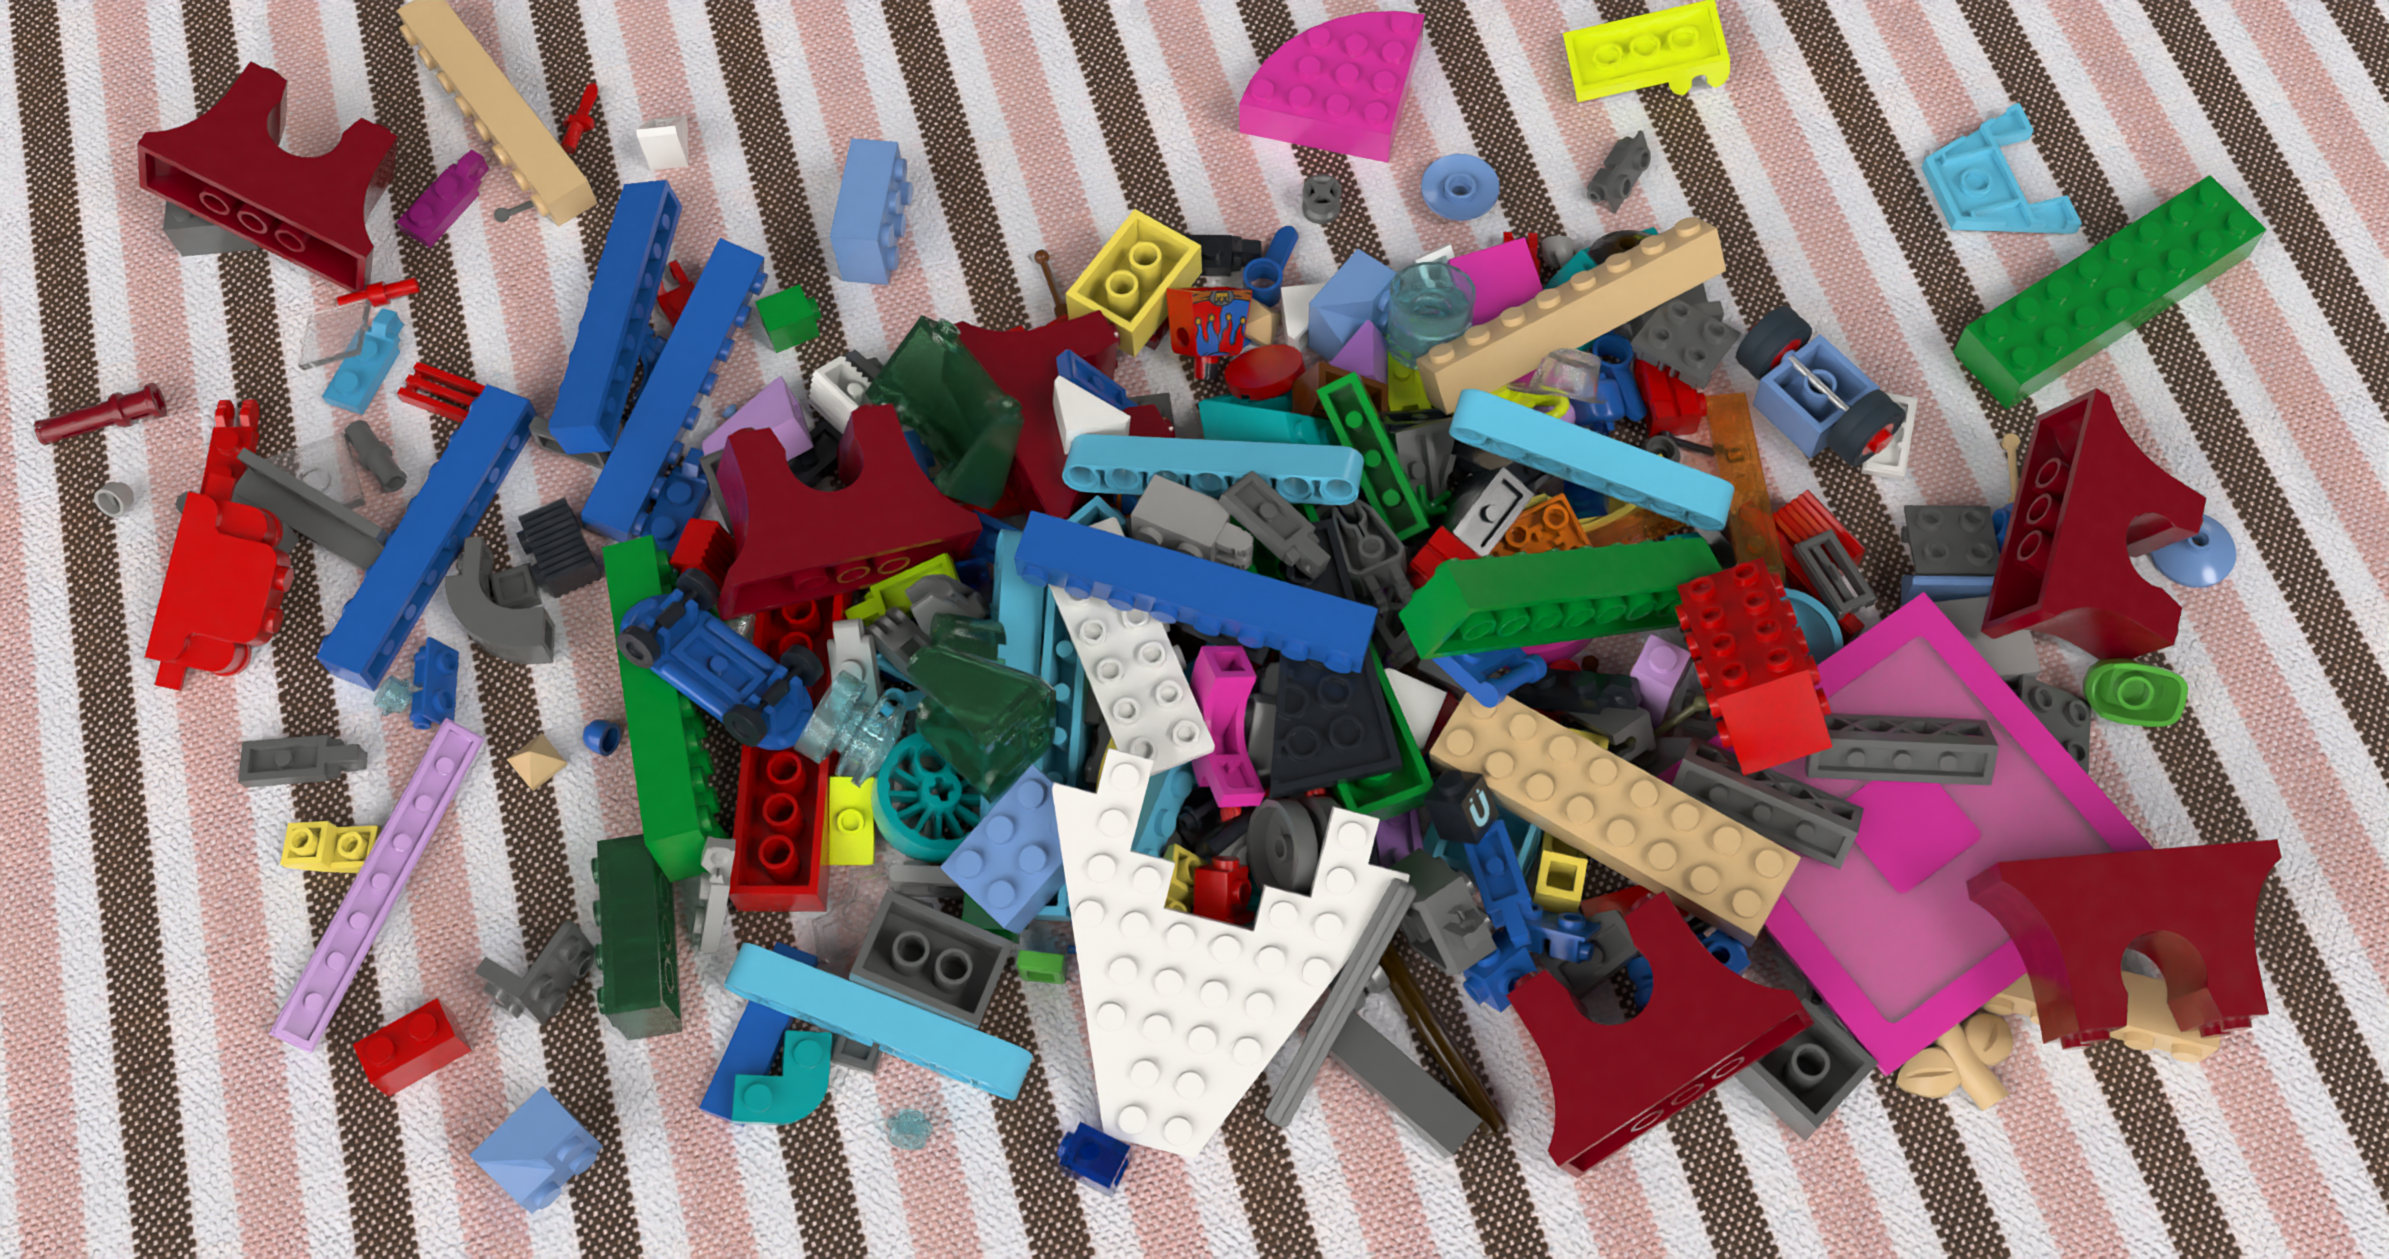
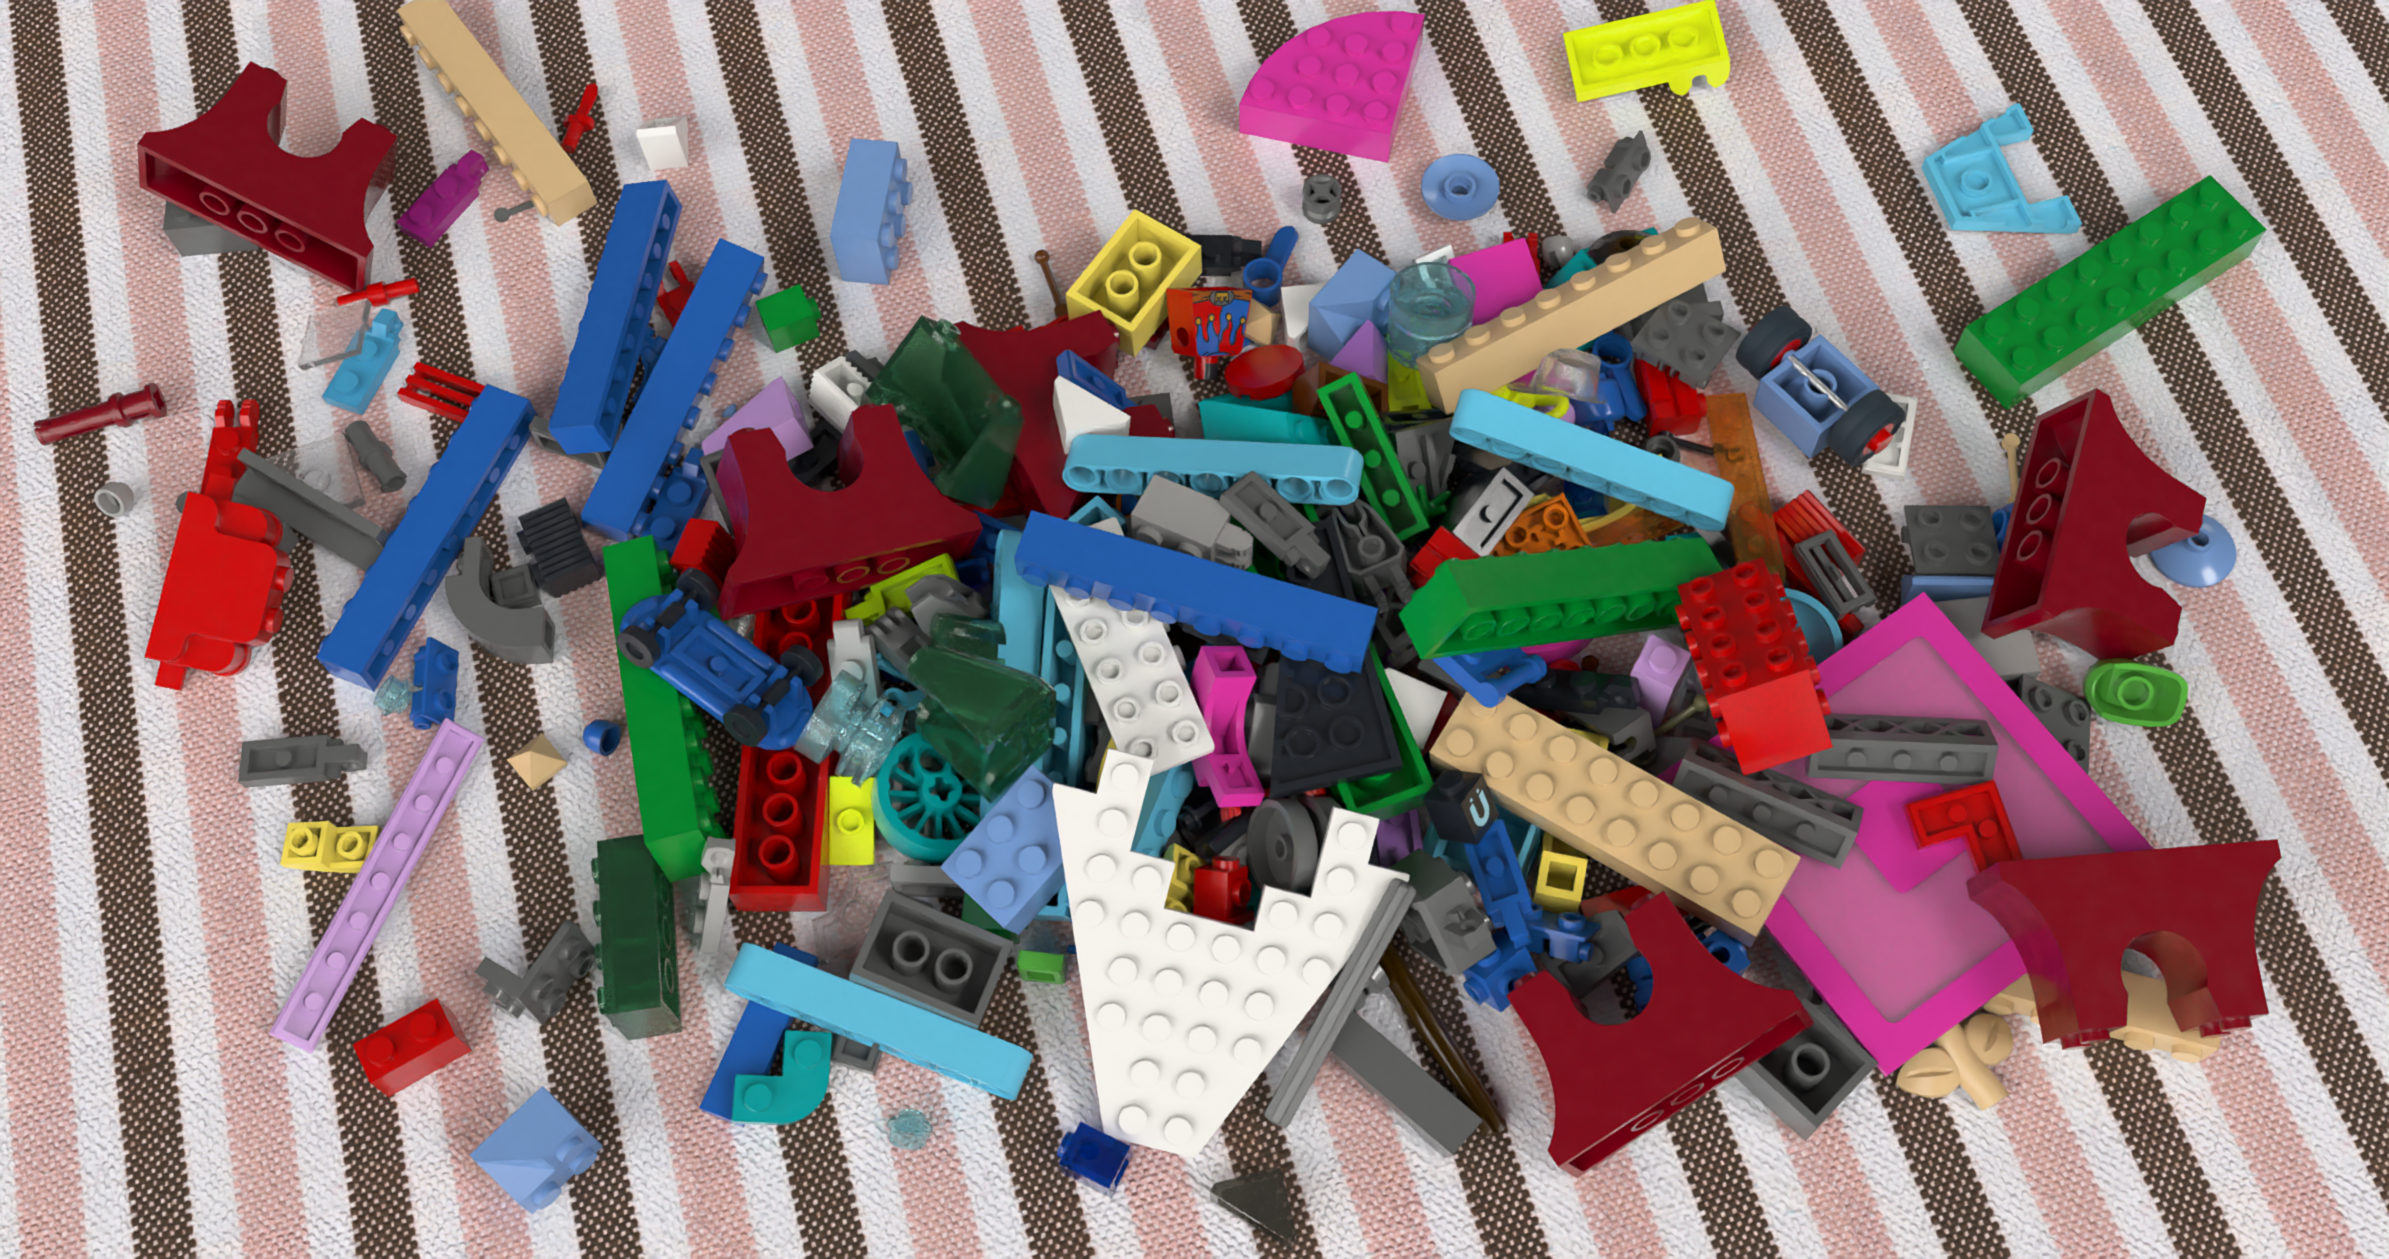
(1259, 1202): none -> clear smoke slope
(1970, 814): none -> red tile

